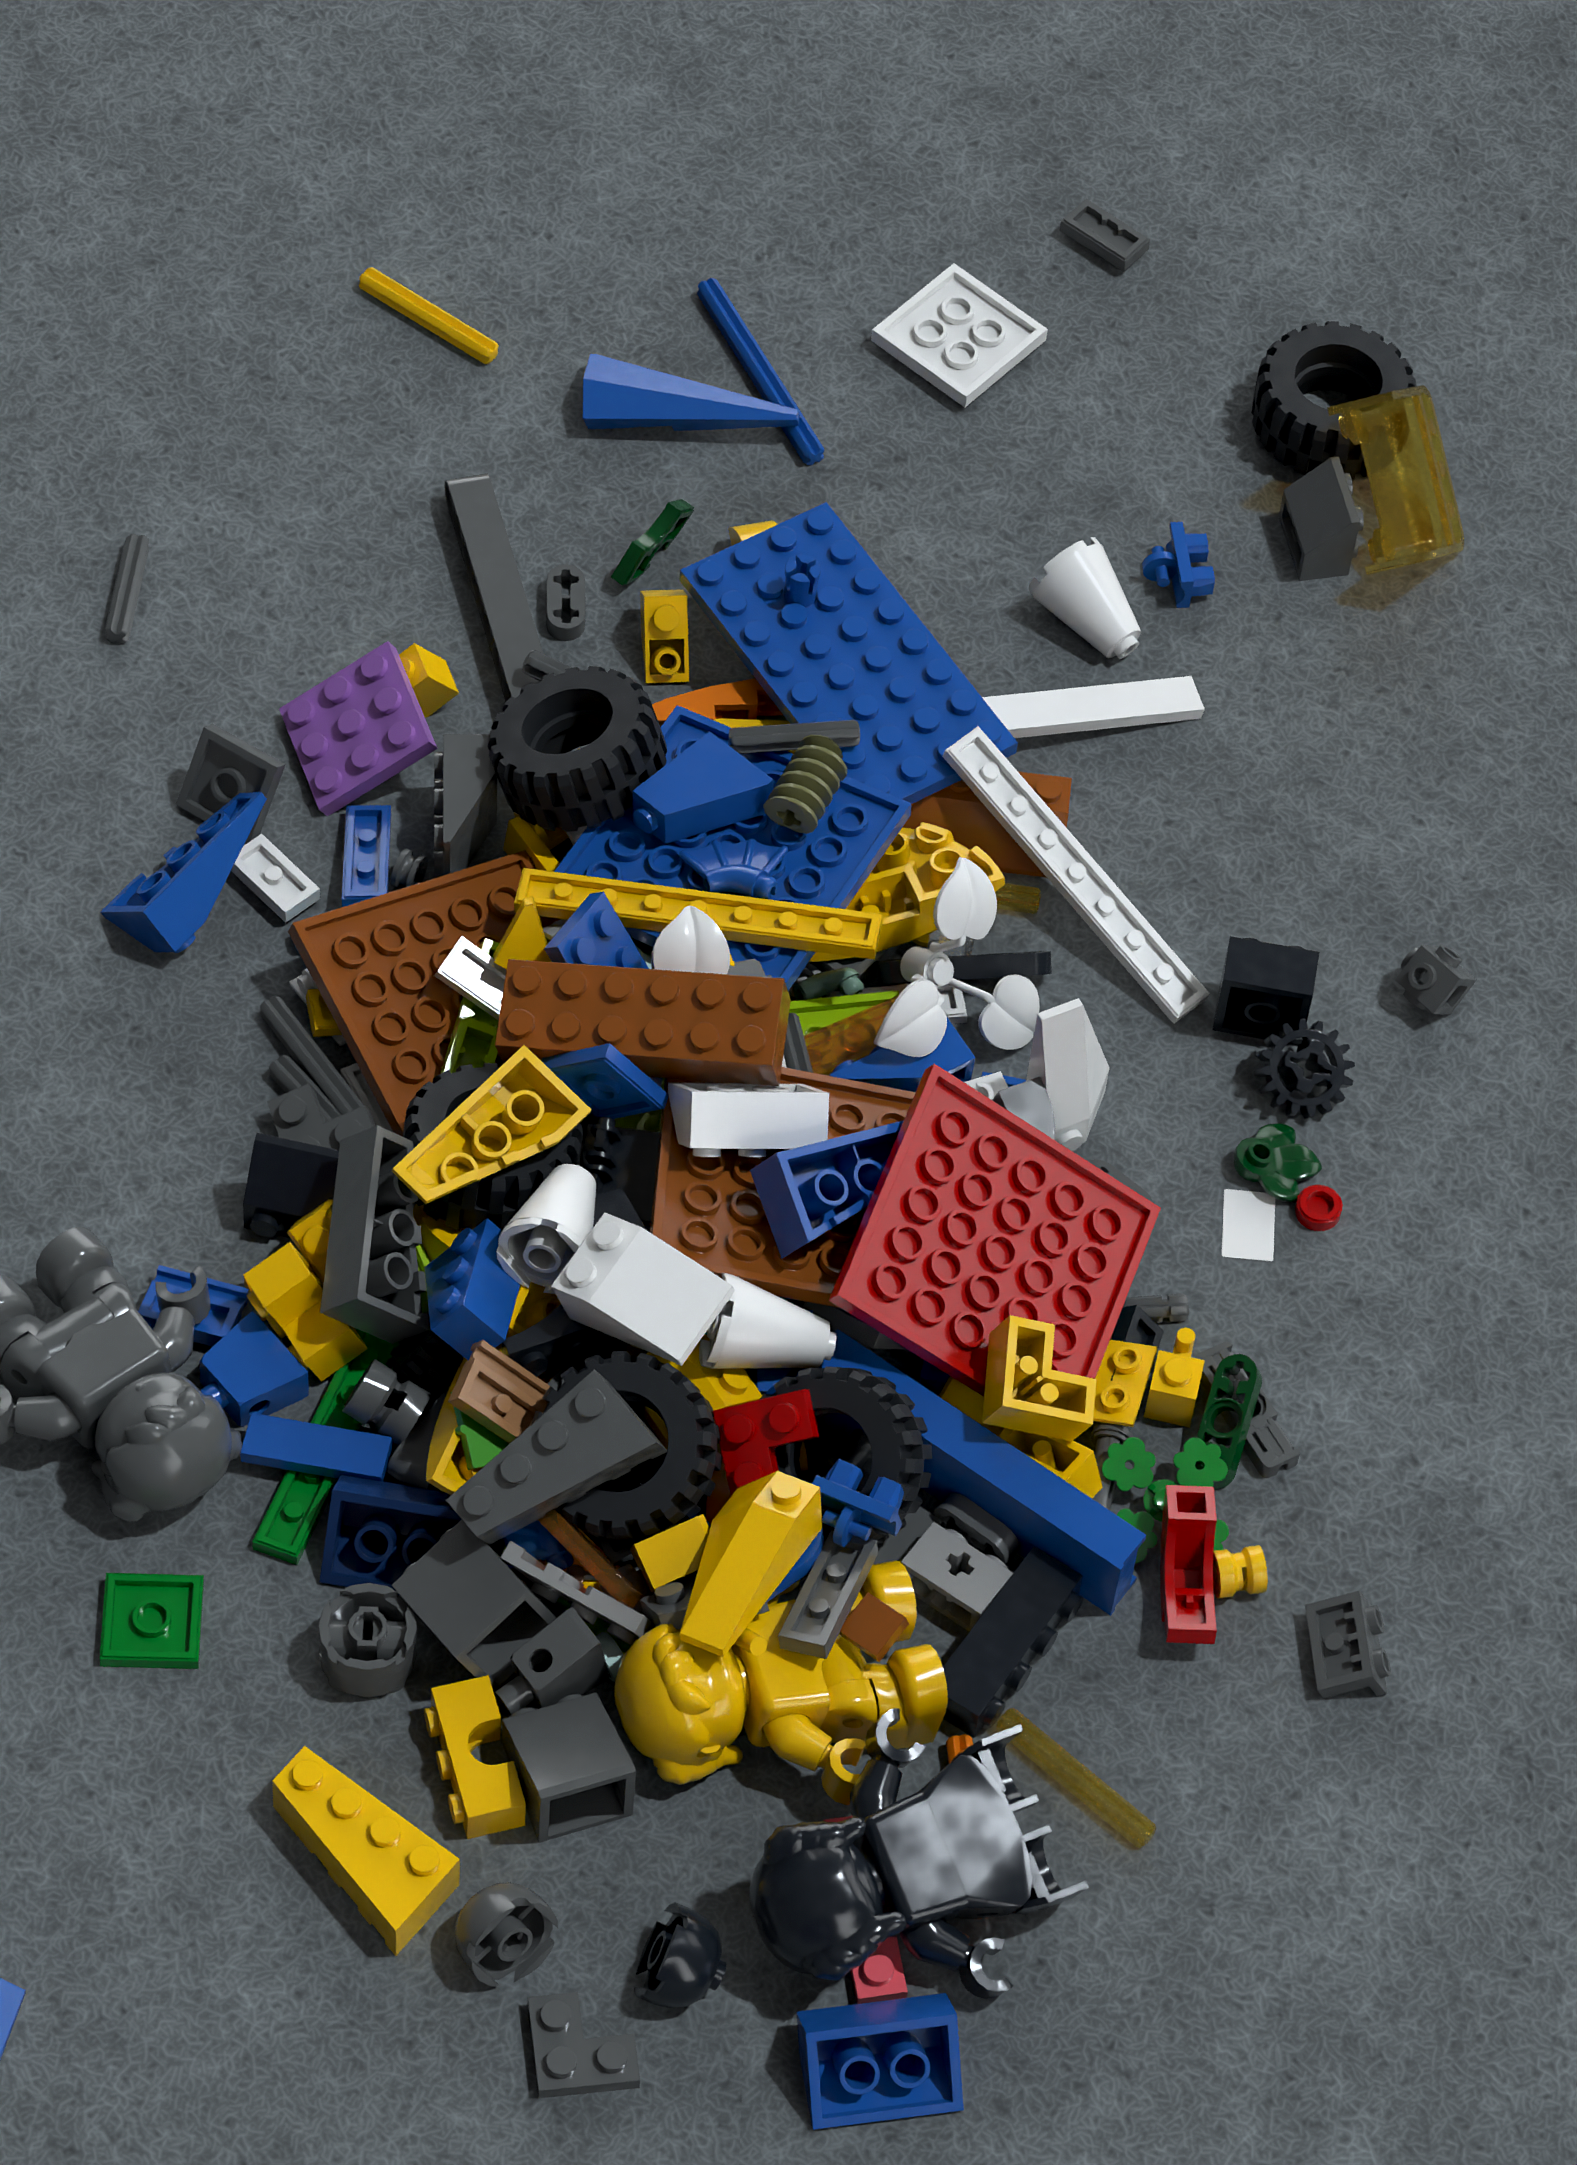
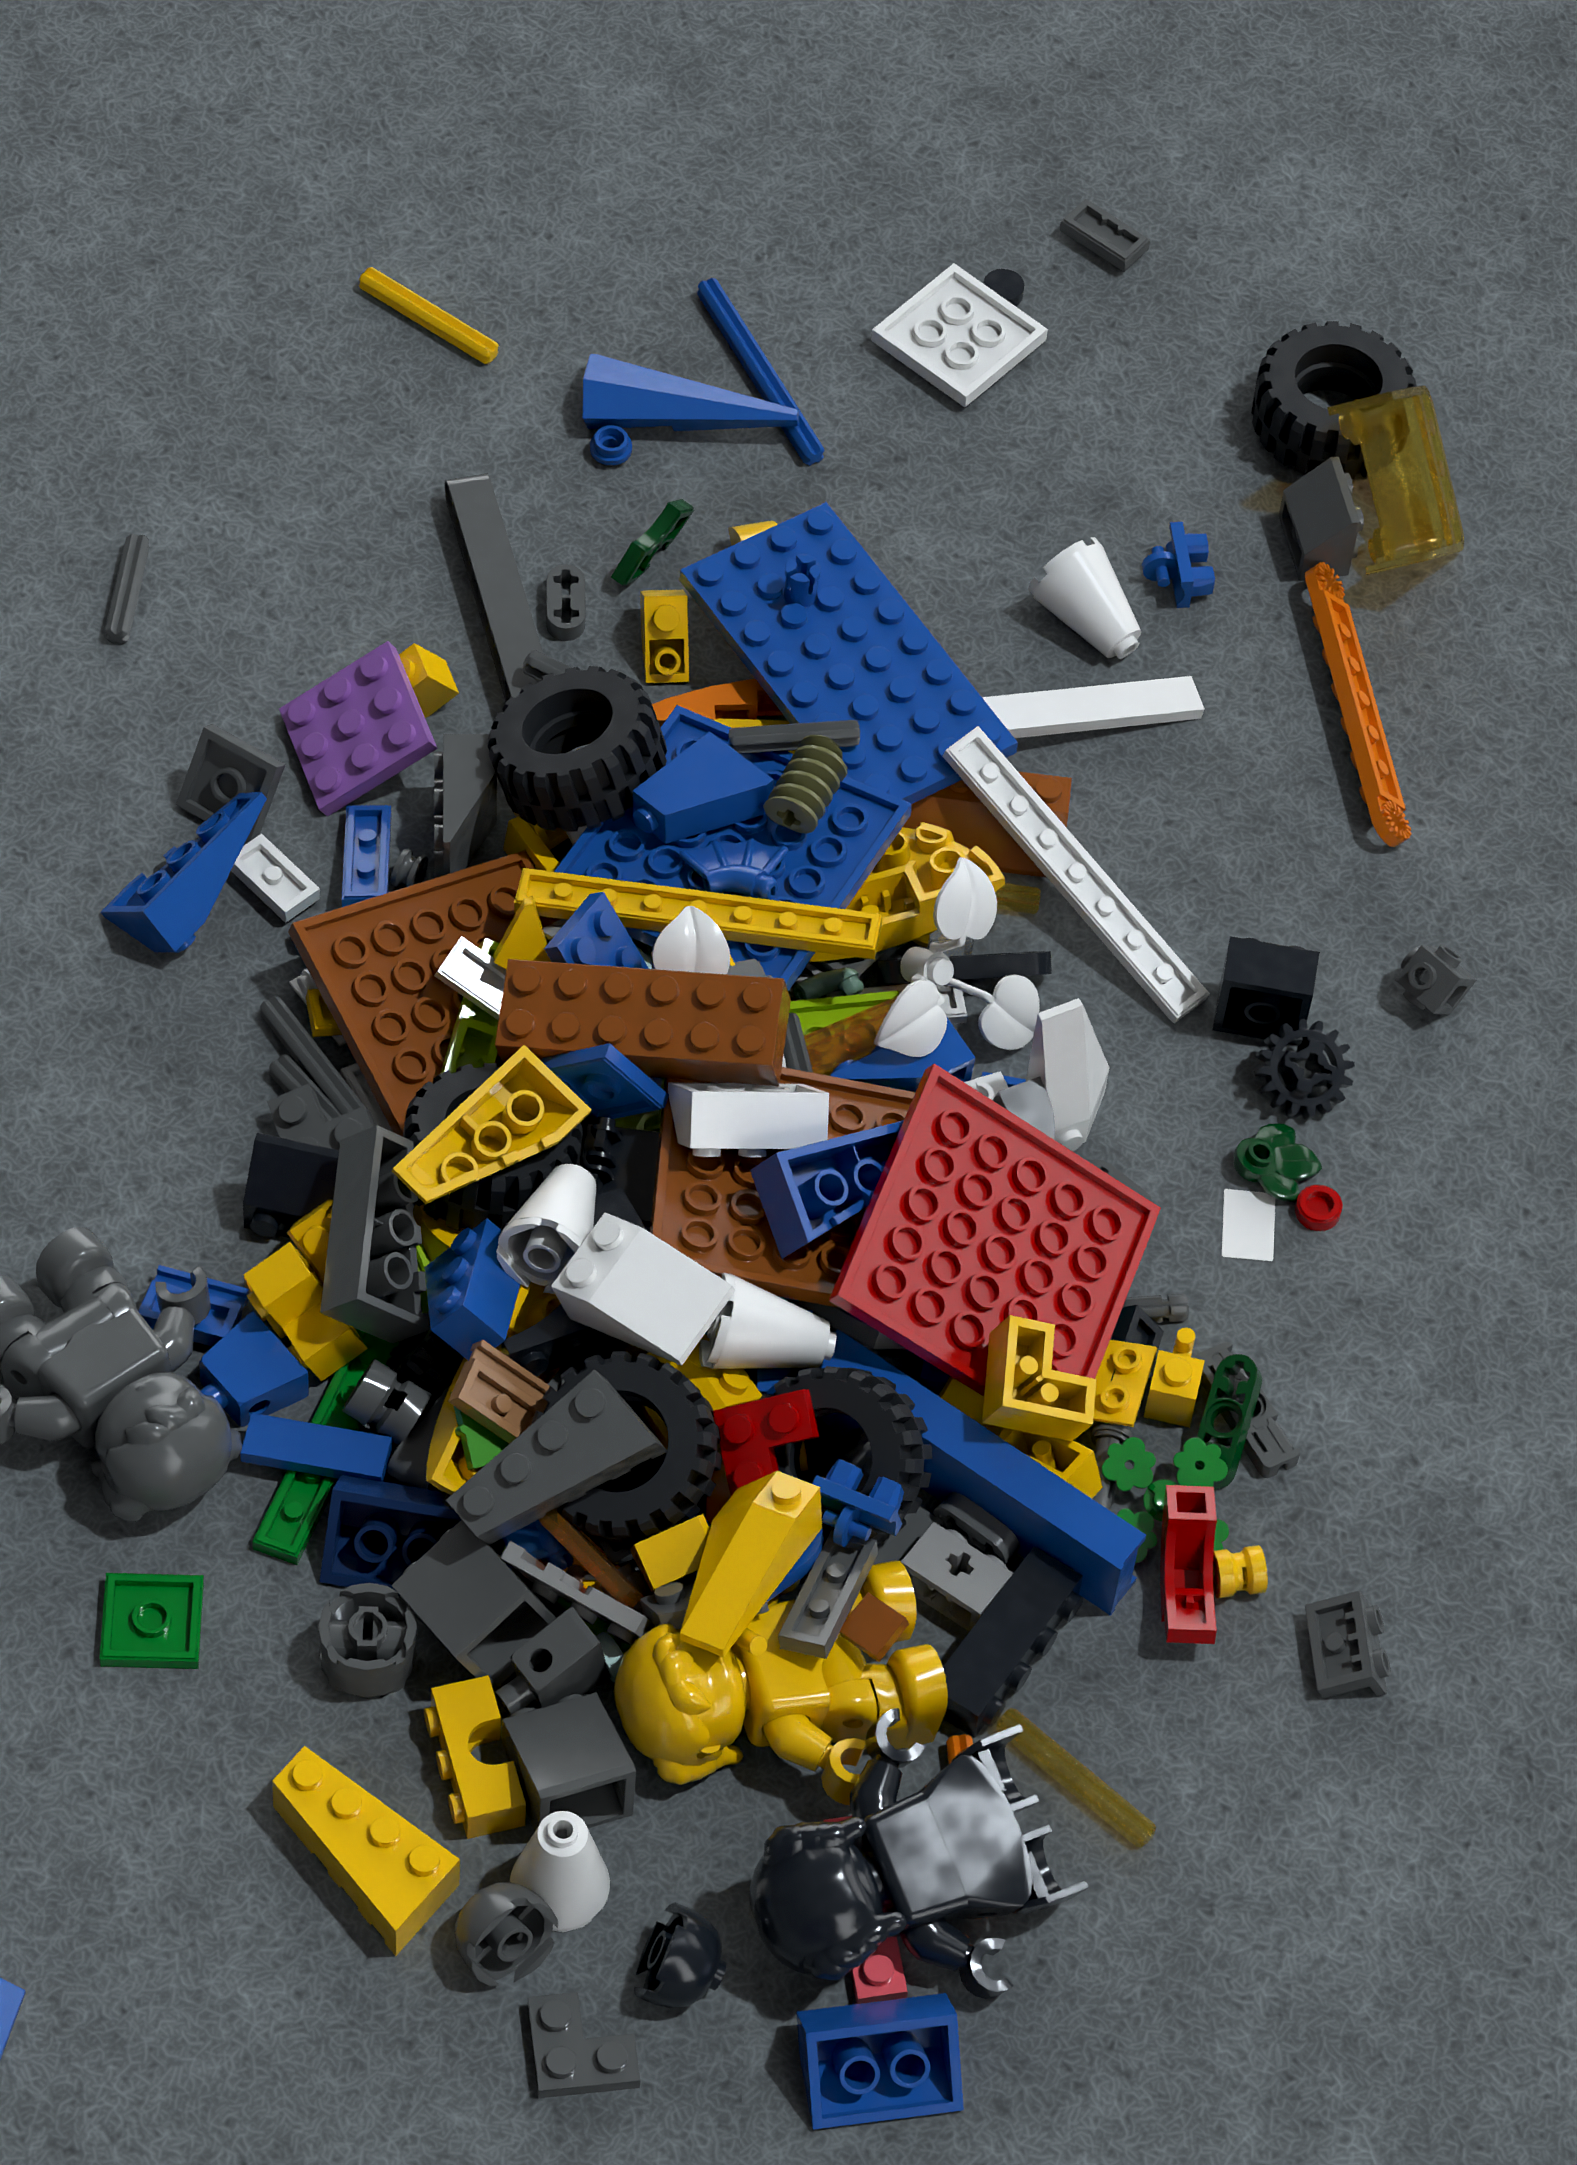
(564, 1870): none -> white cone
(611, 437): none -> blue plate
(1006, 284): none -> black tile
(1358, 705): none -> orange plate

